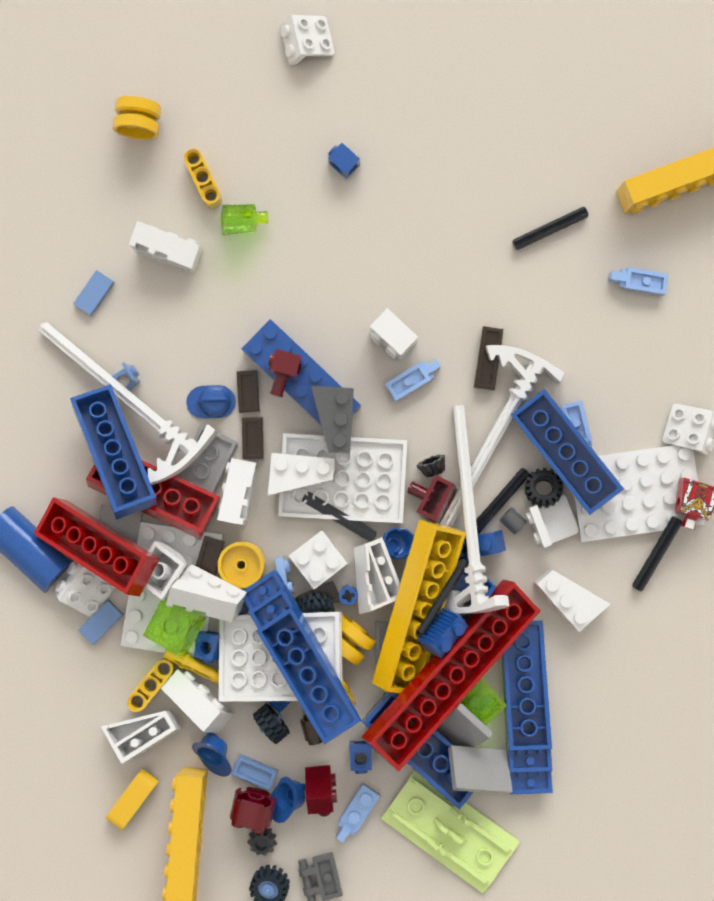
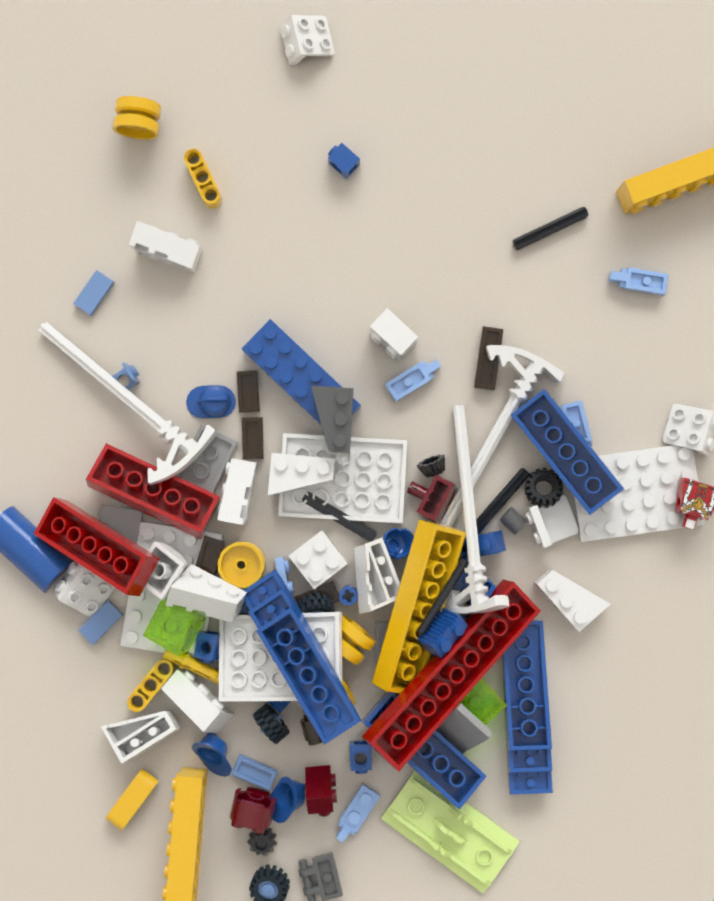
(113, 451): blue brick -> none
(234, 220): clear neon green torso -> none
(283, 367): dark red brick -> none
(479, 770): light grey tile -> none
(657, 553): black axle -> none

